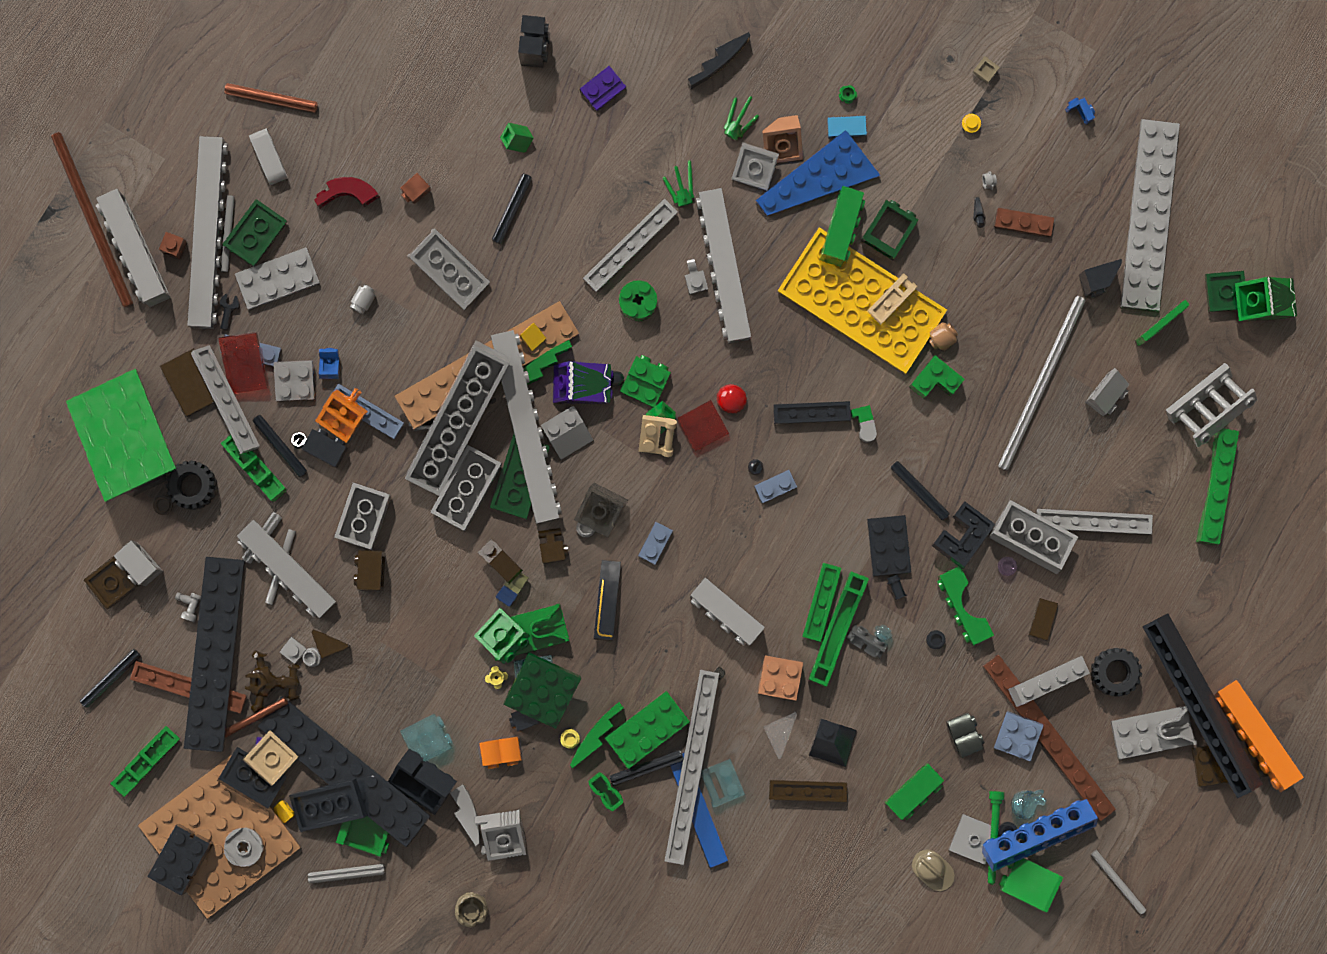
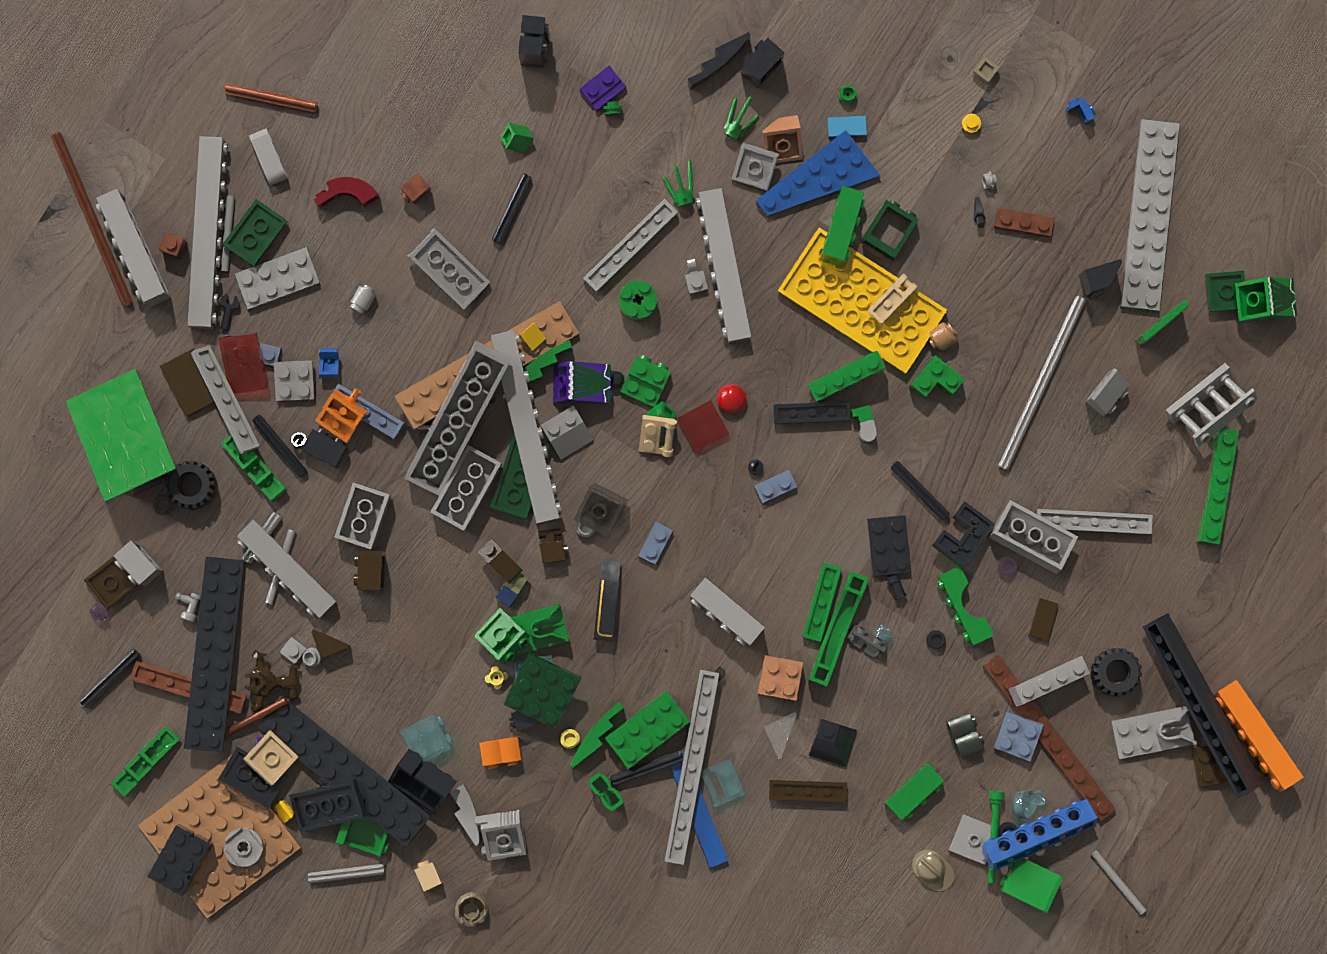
(98, 612): none -> clear purple plate
(428, 875): none -> tan brick
(613, 107): none -> green plate
(762, 62): none -> black brick
(847, 376): none -> green brick

